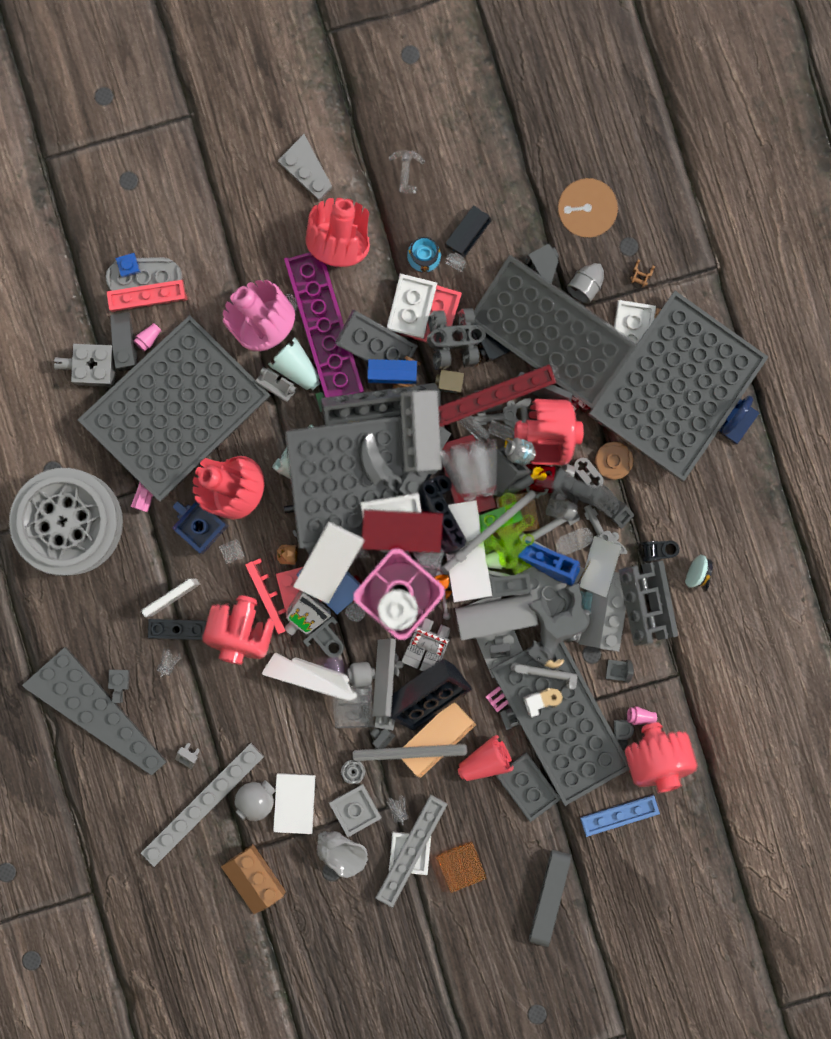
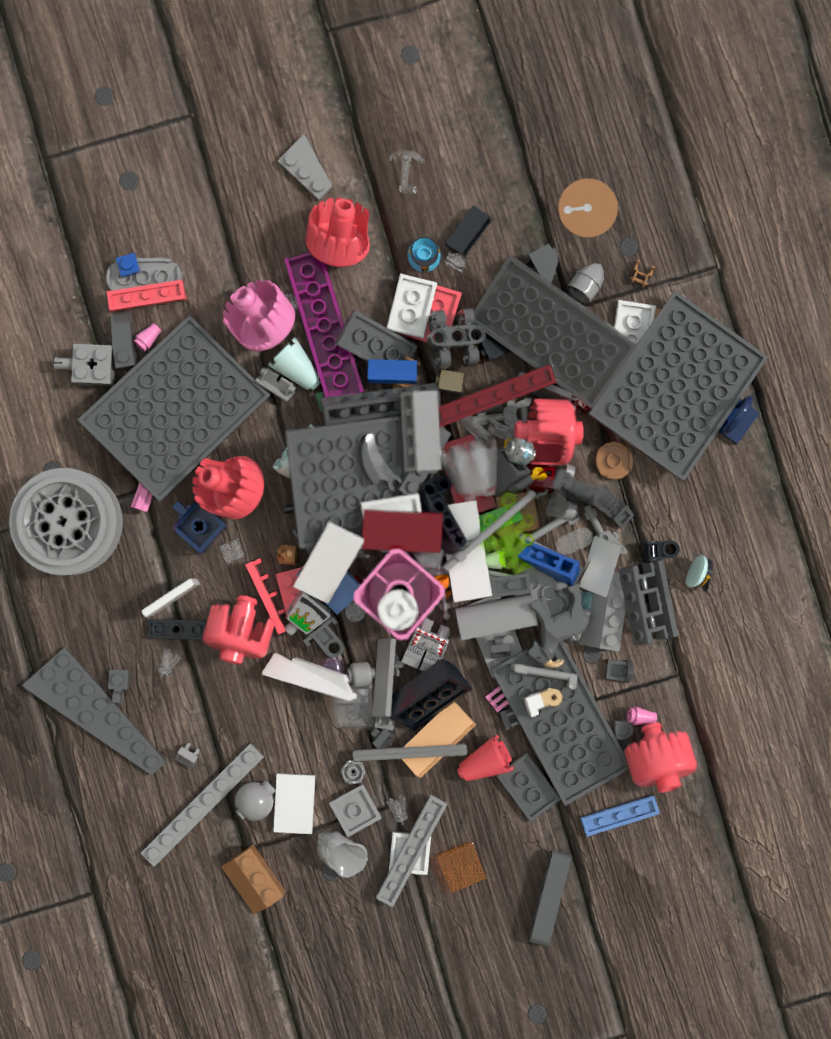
(591, 470): light grey beam -> none

